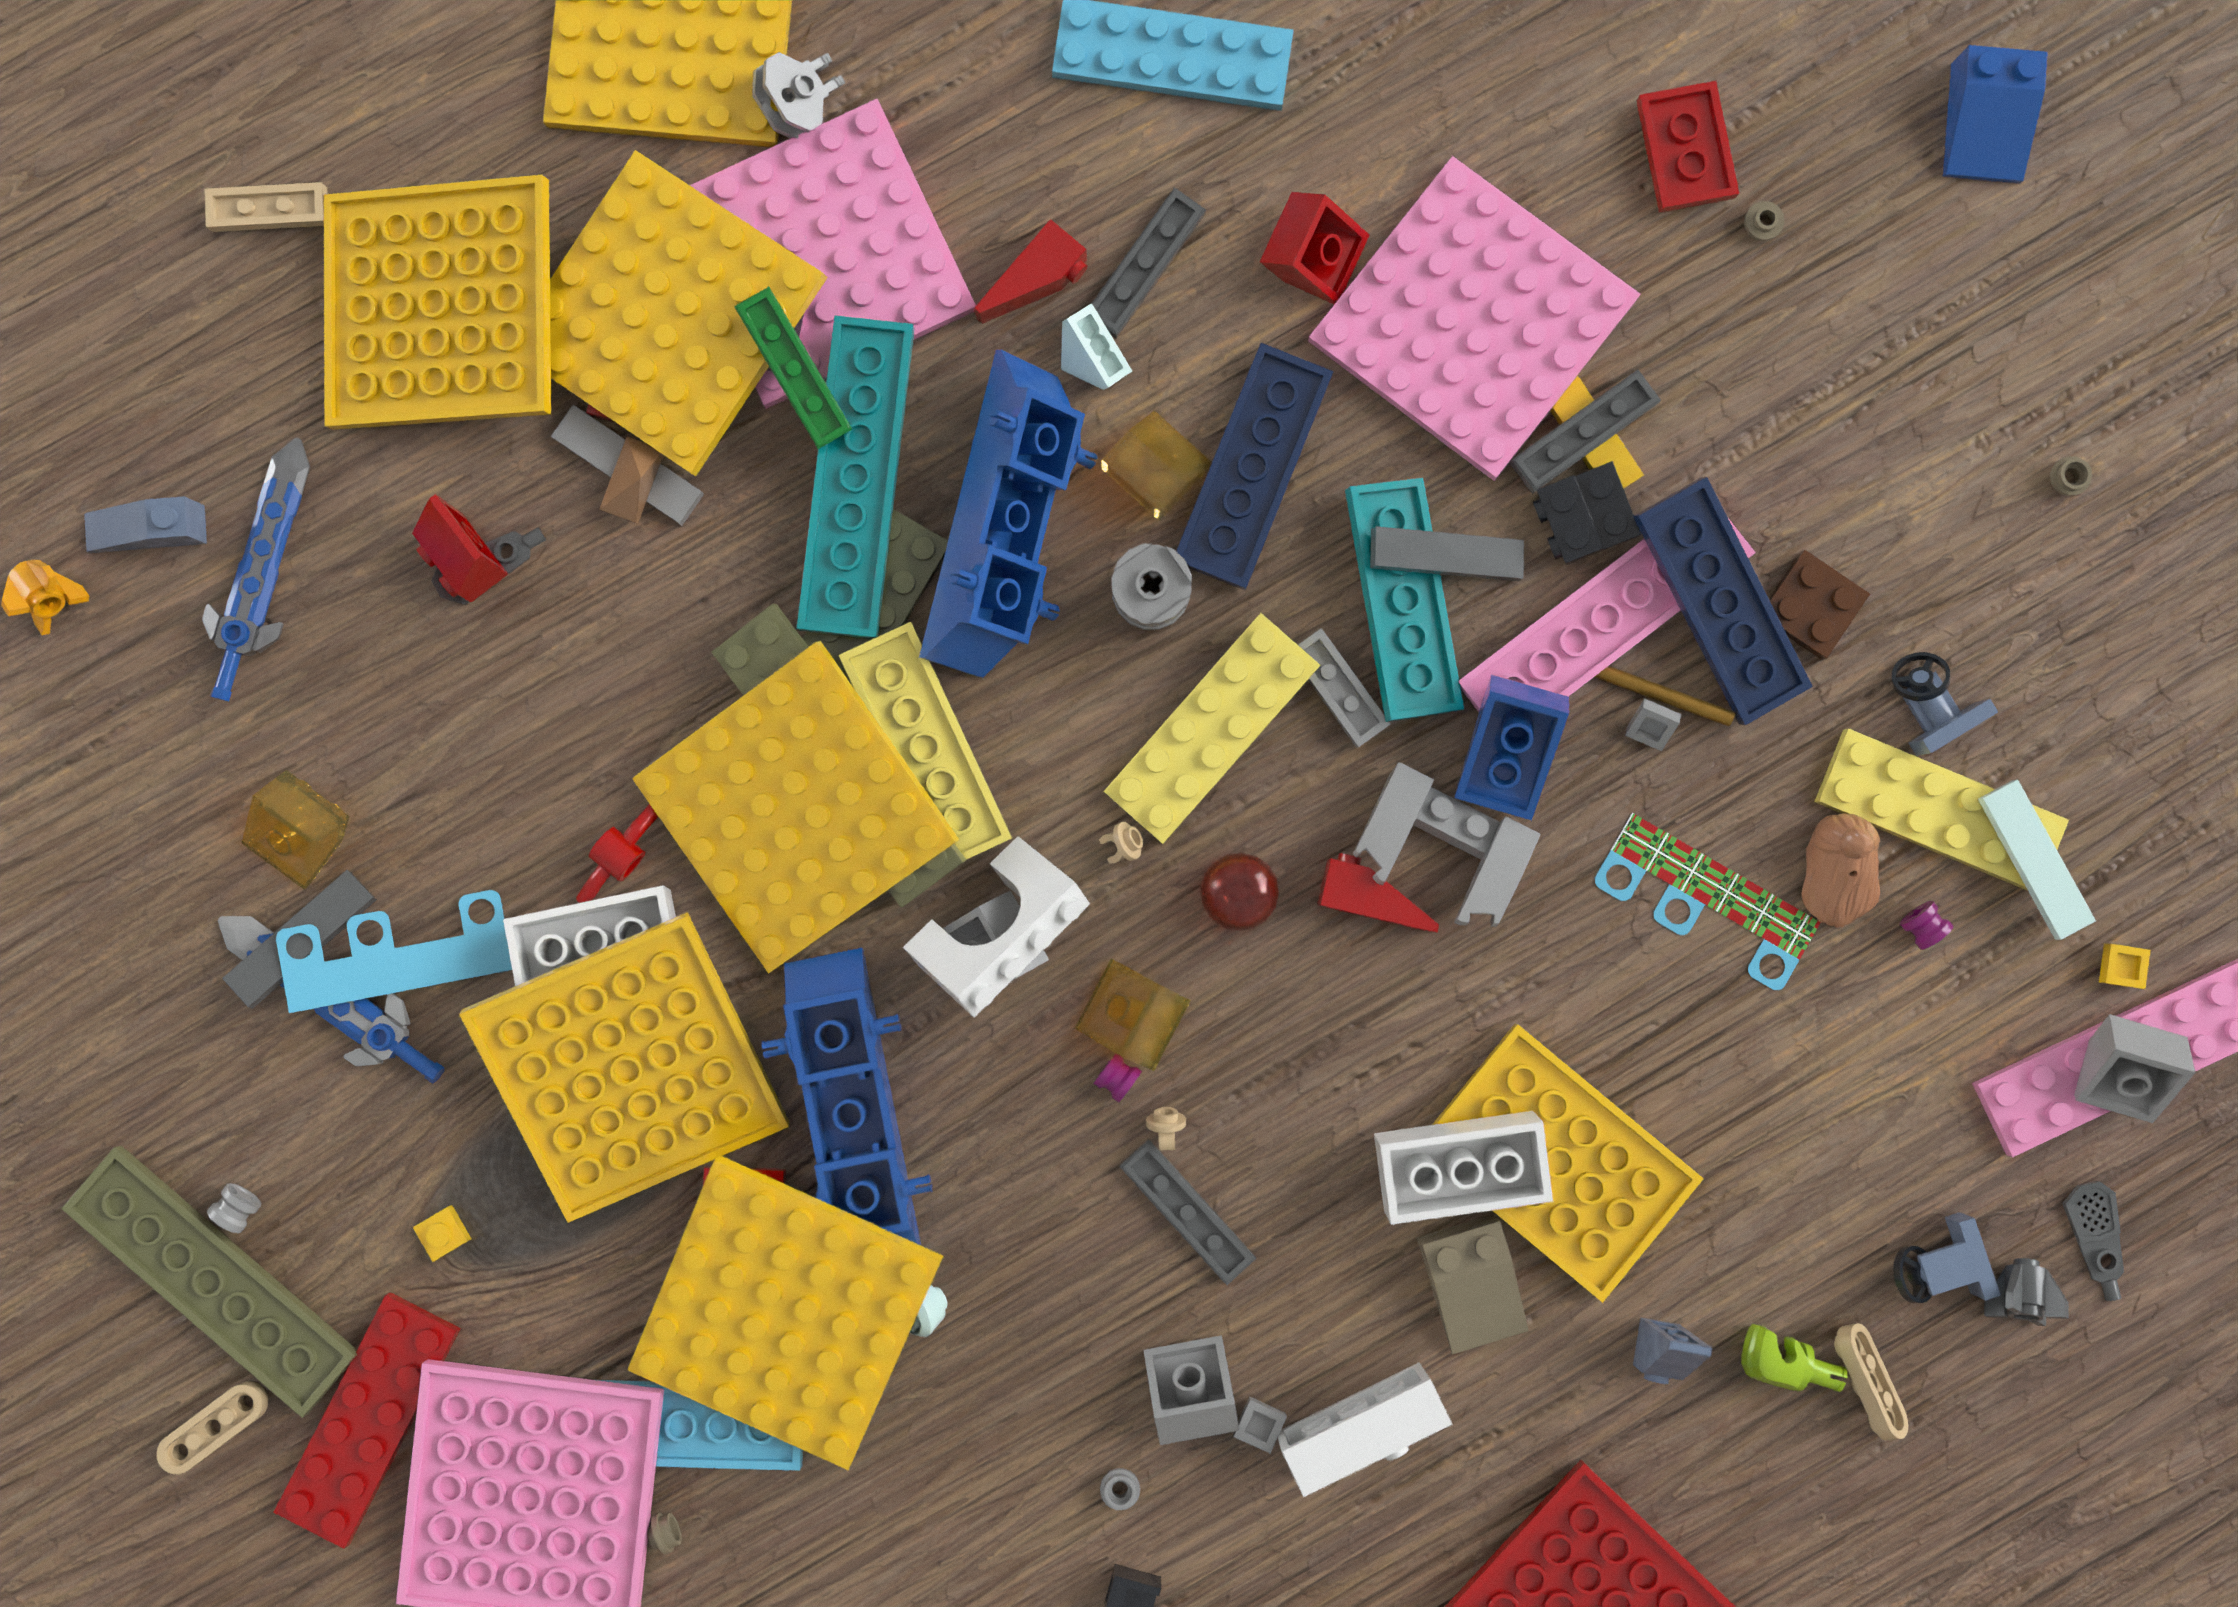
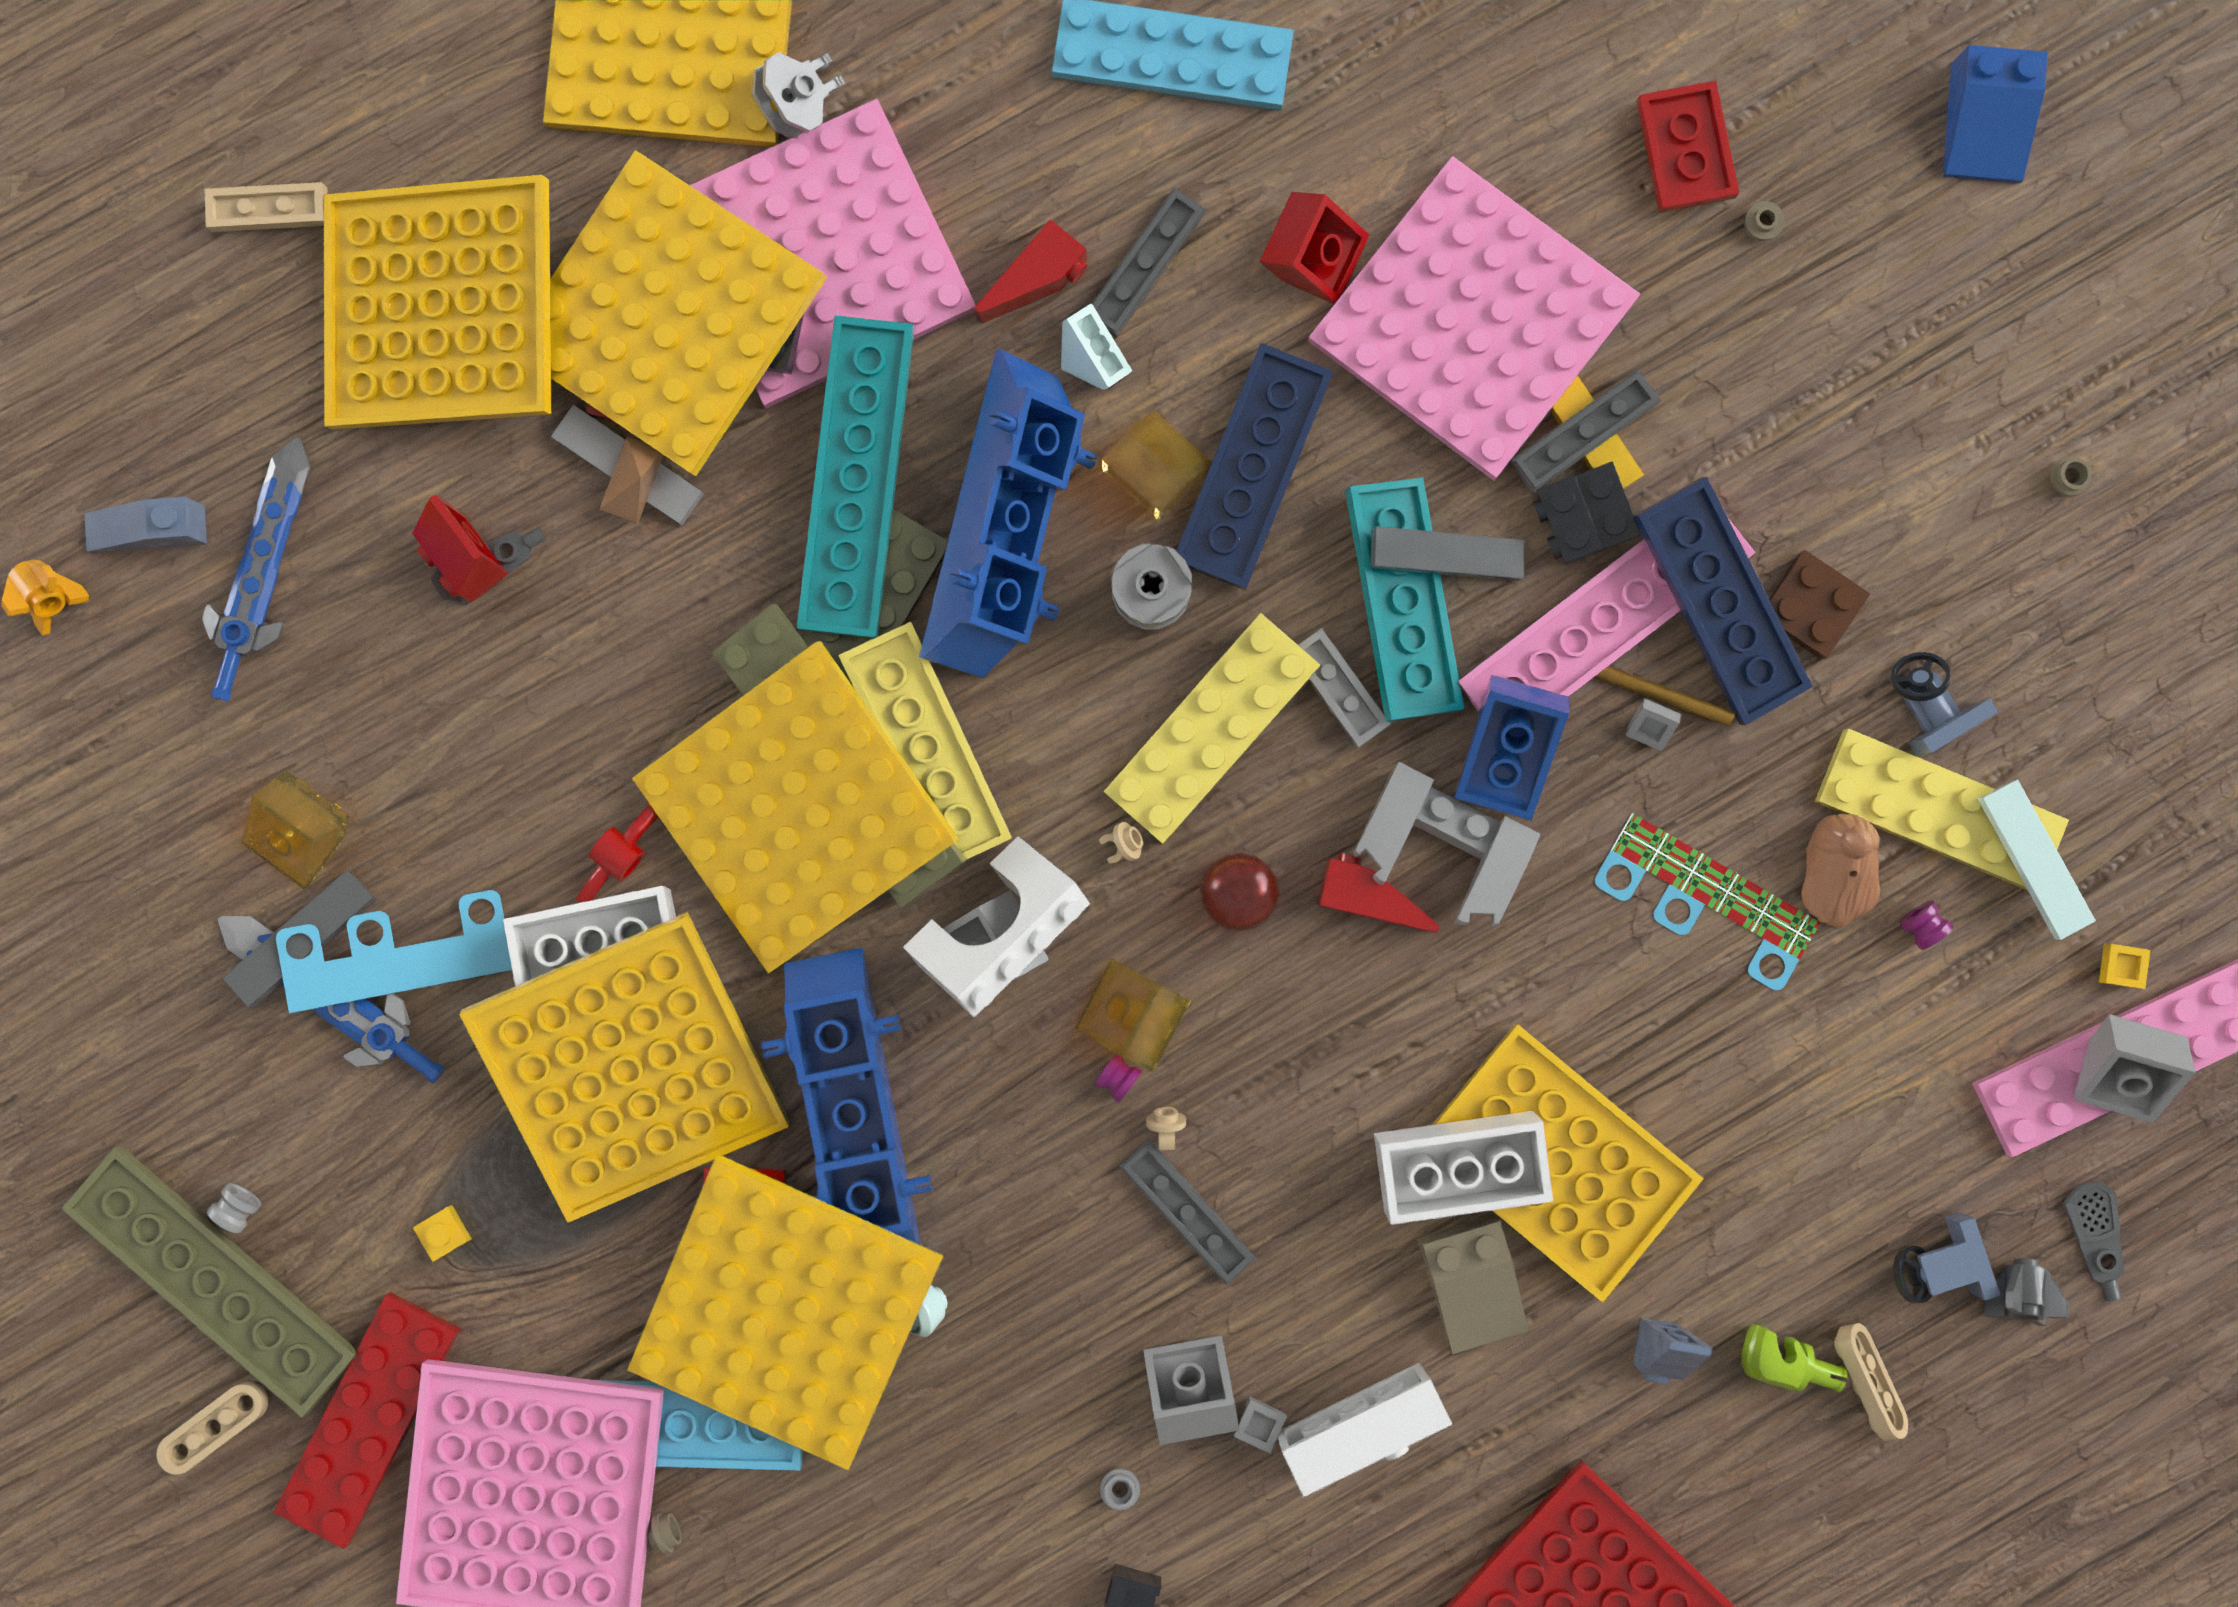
(793, 367): green tile -> none

